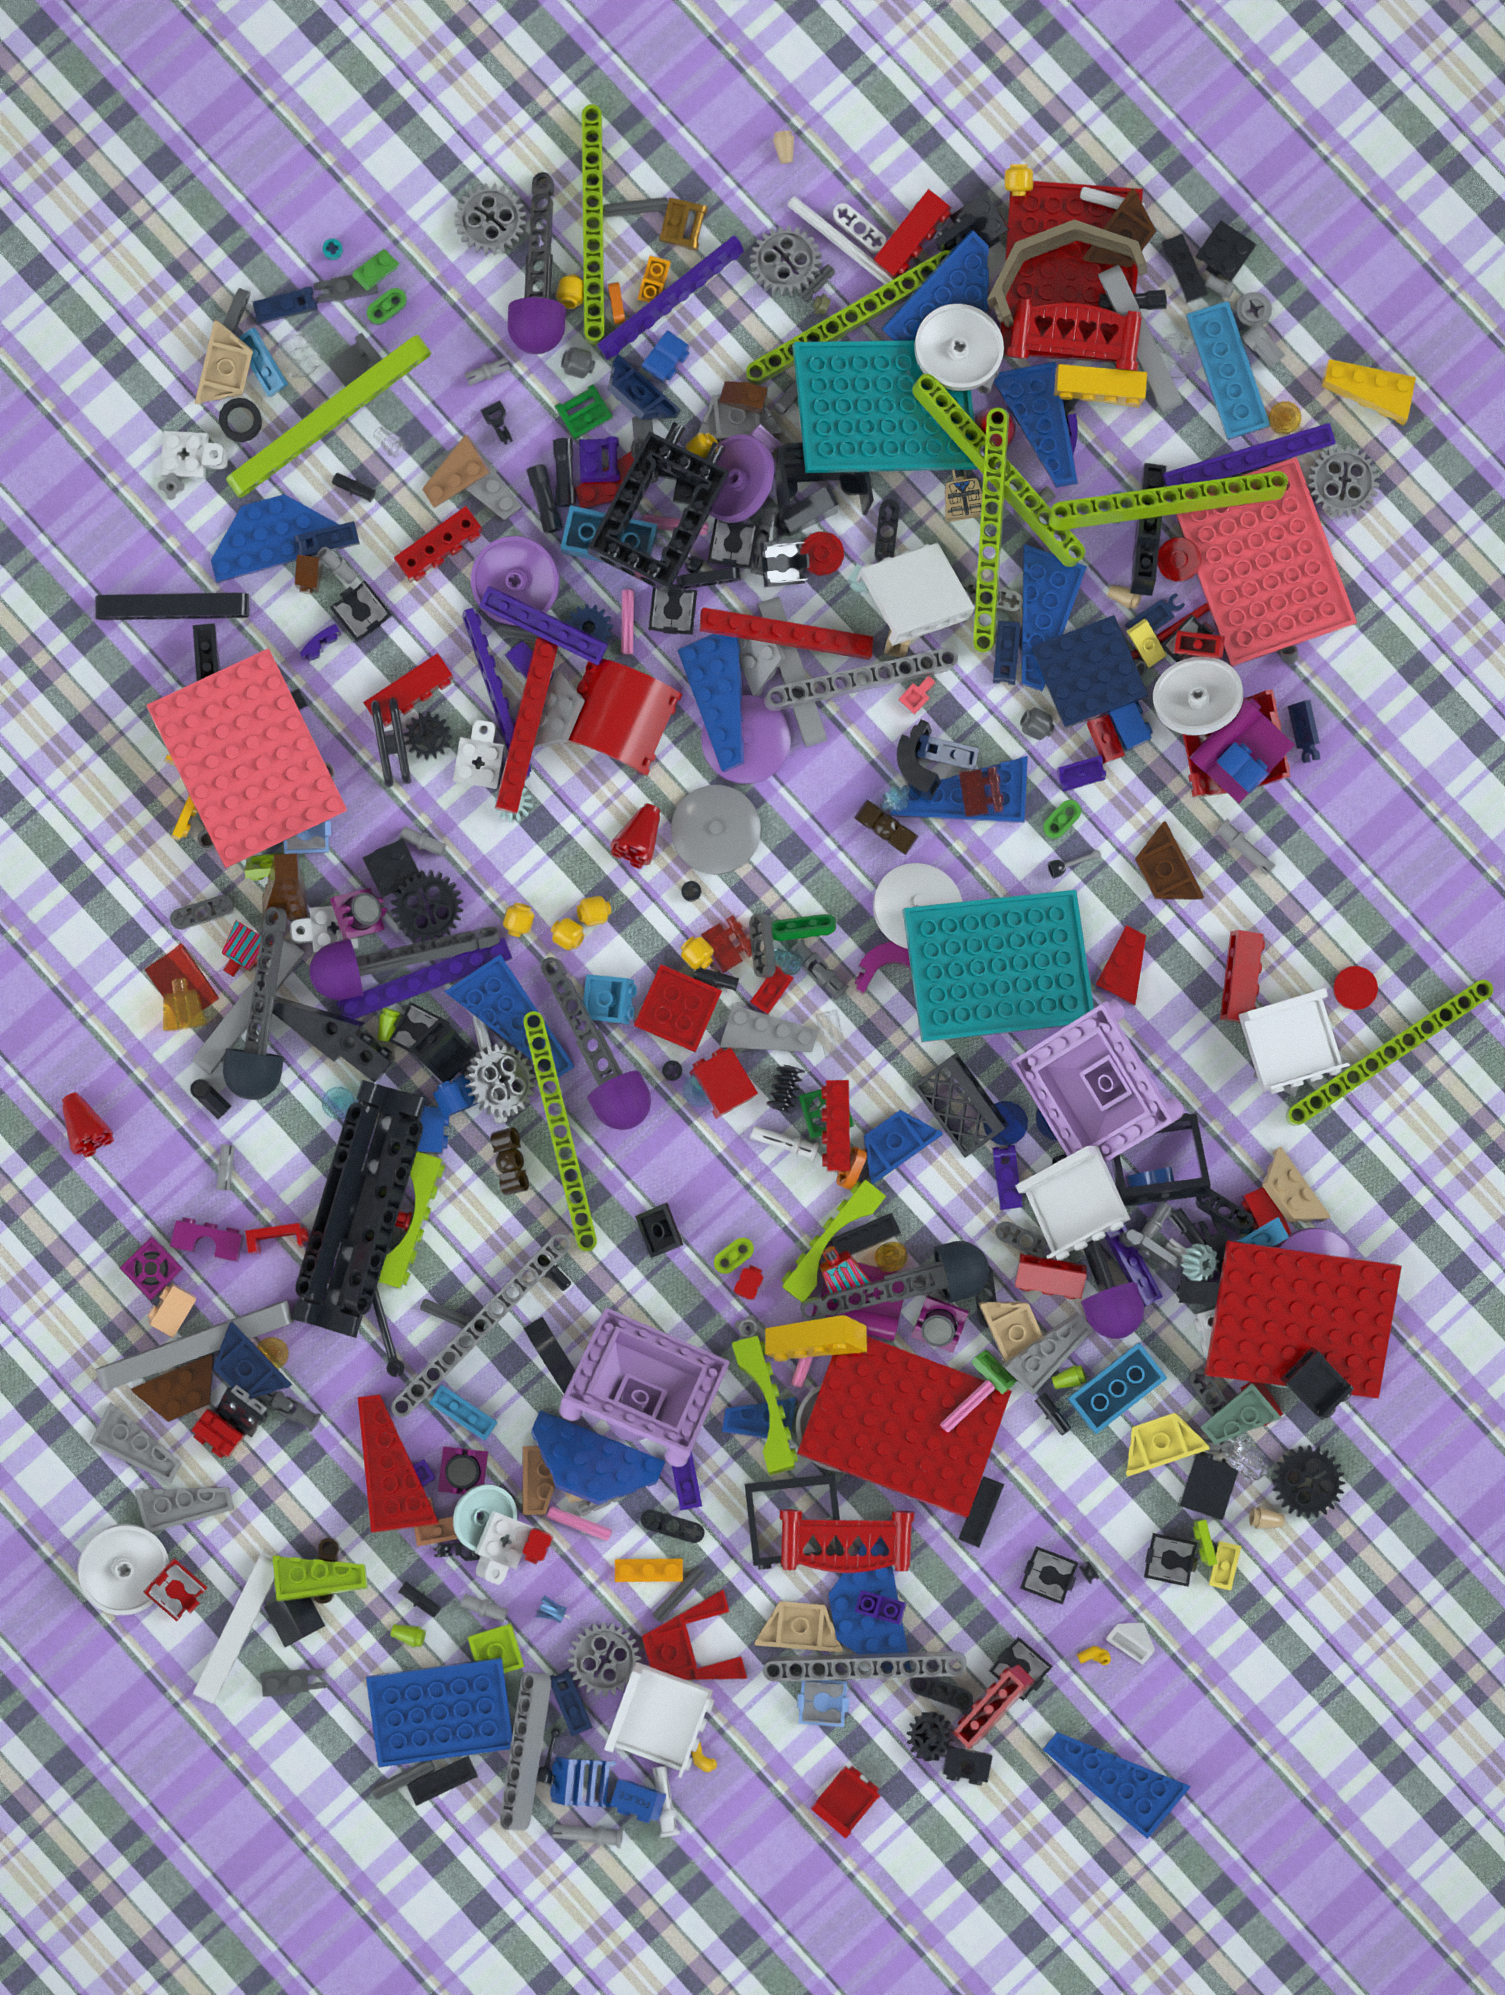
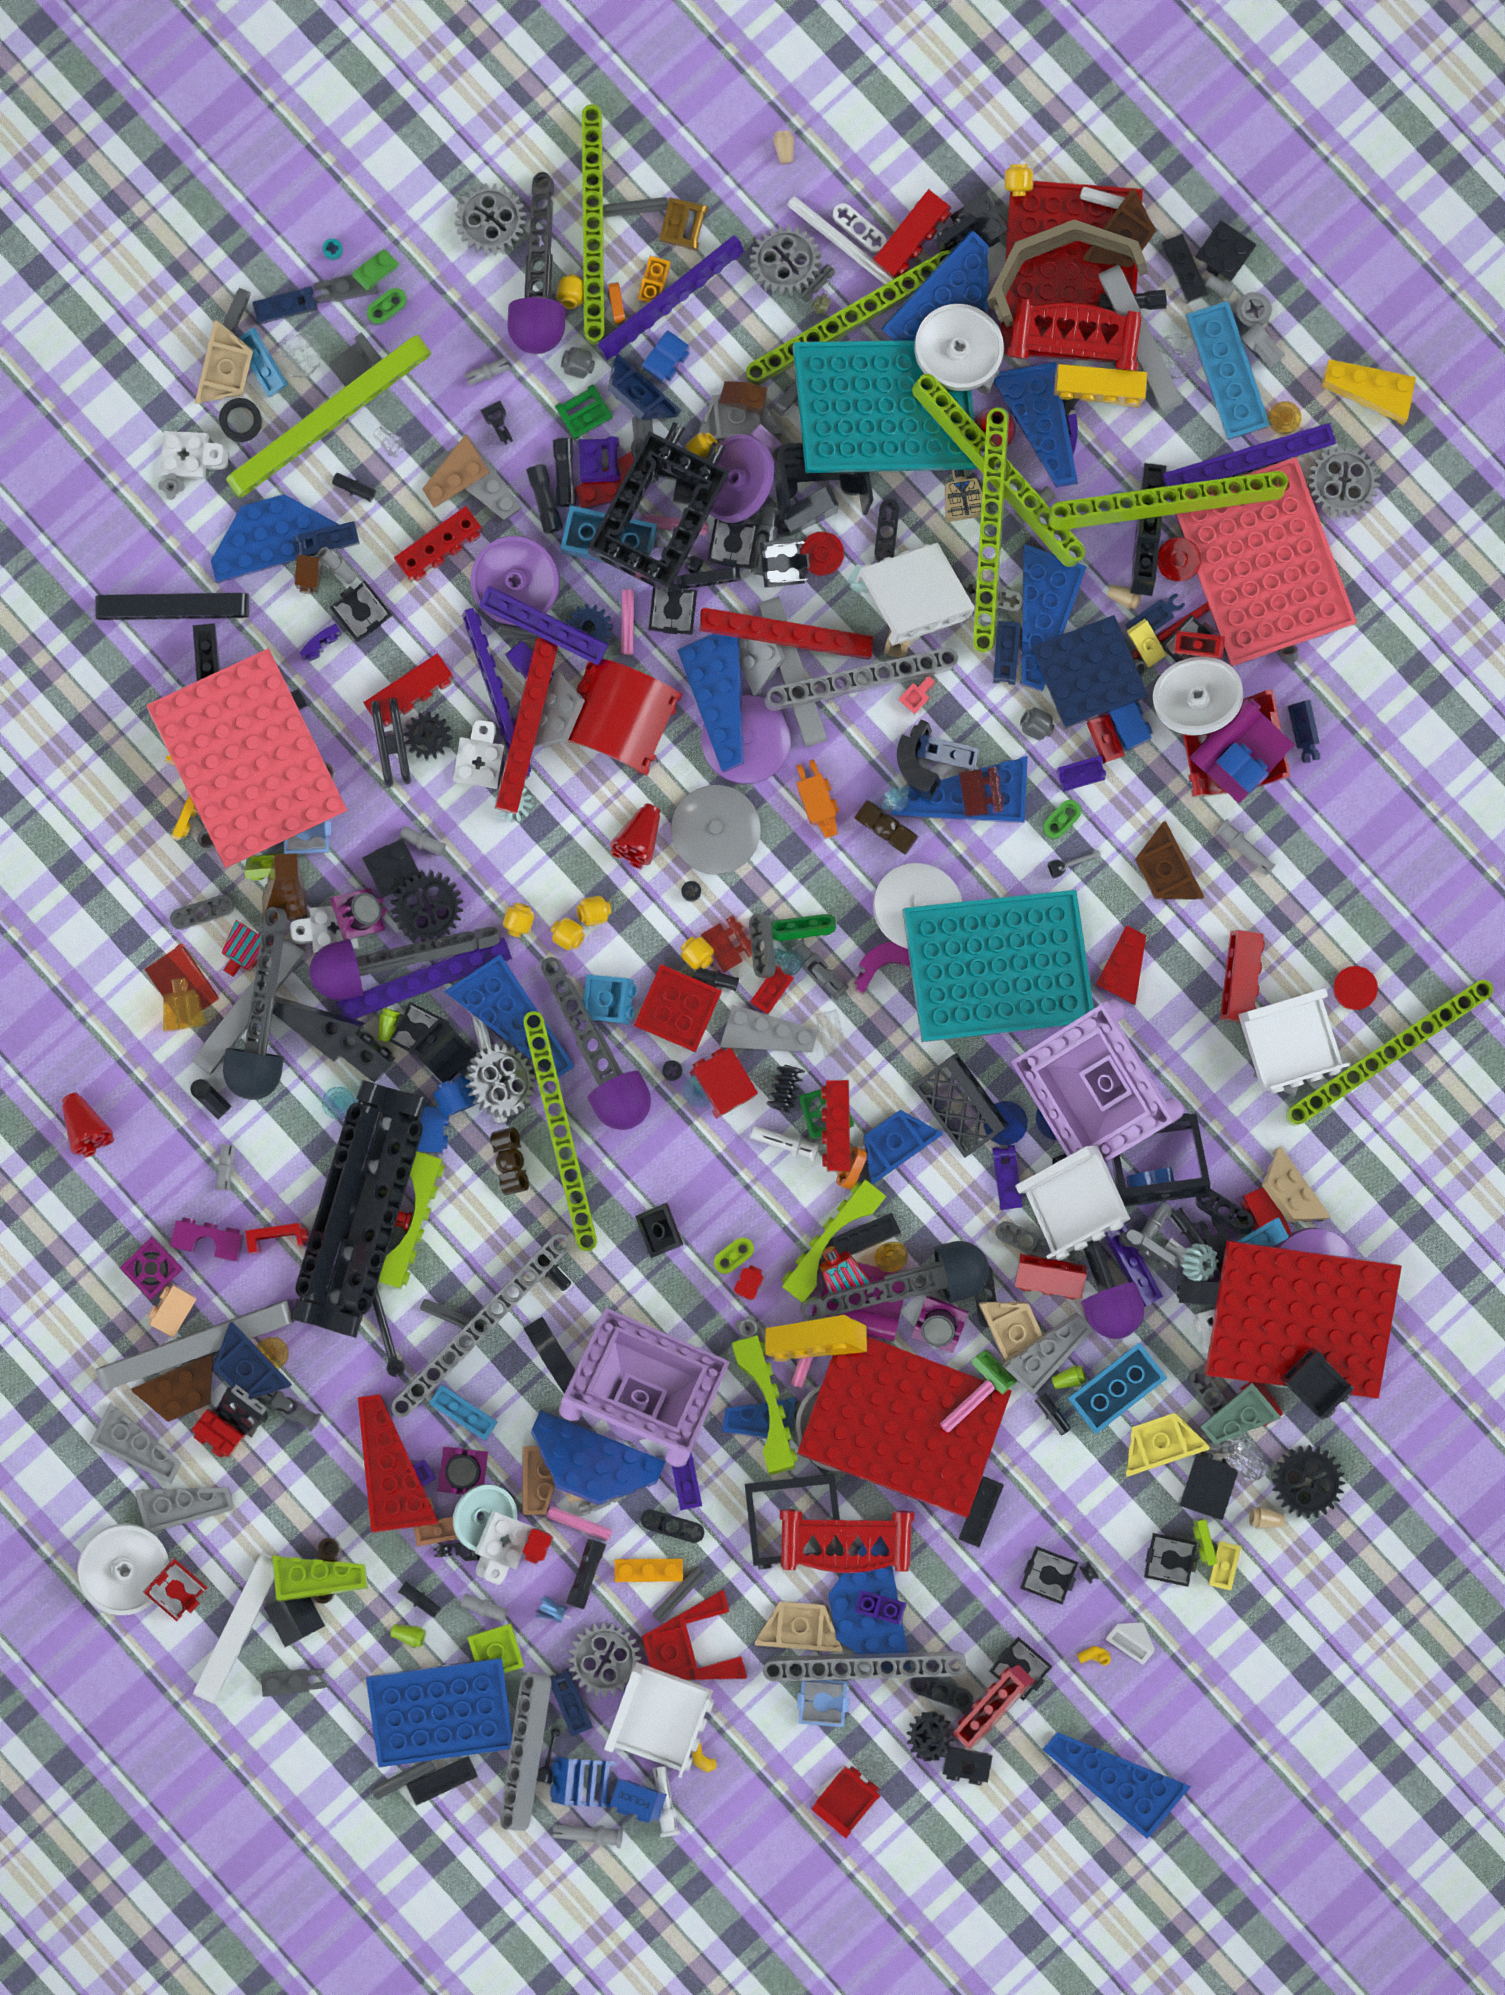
(581, 1588): none -> black axle
(817, 801): none -> orange hinge

